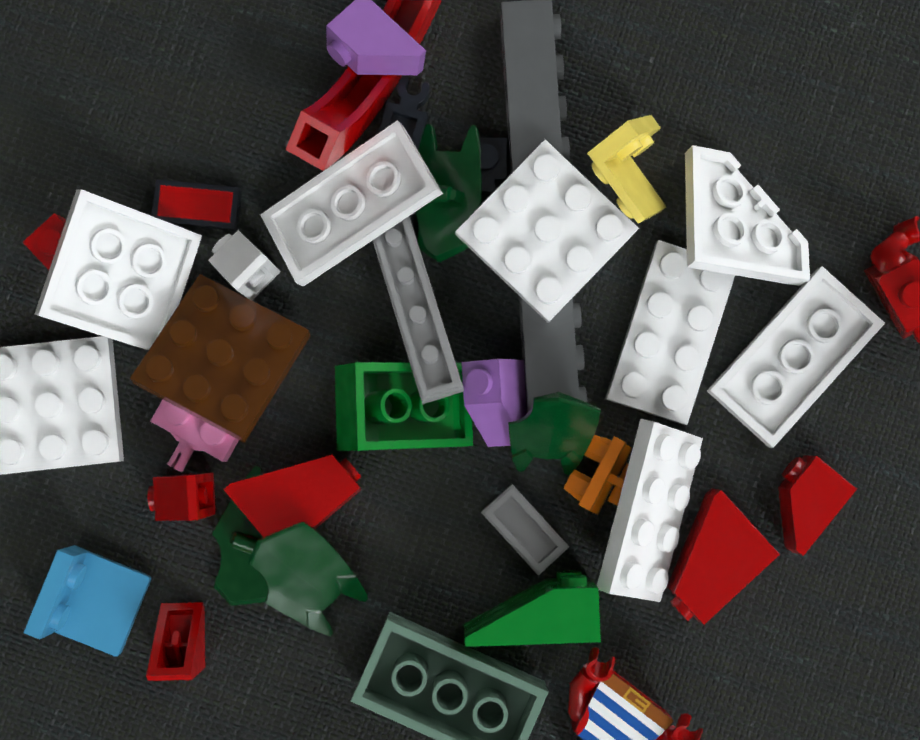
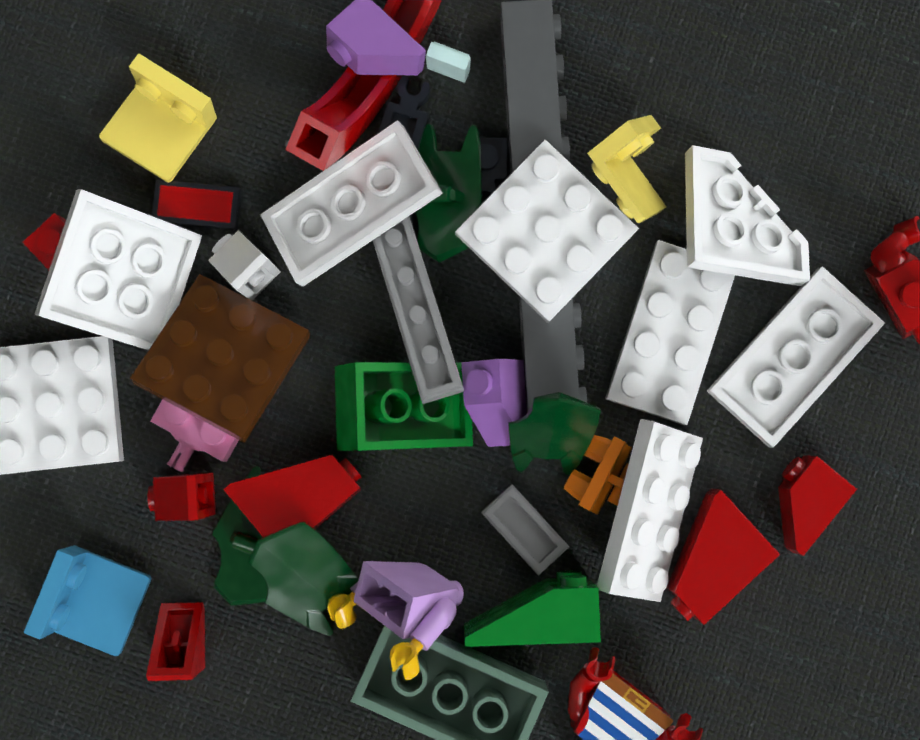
(159, 120): none -> light yellow bracket
(405, 599): none -> lavender torso
(448, 61): none -> light aqua tile

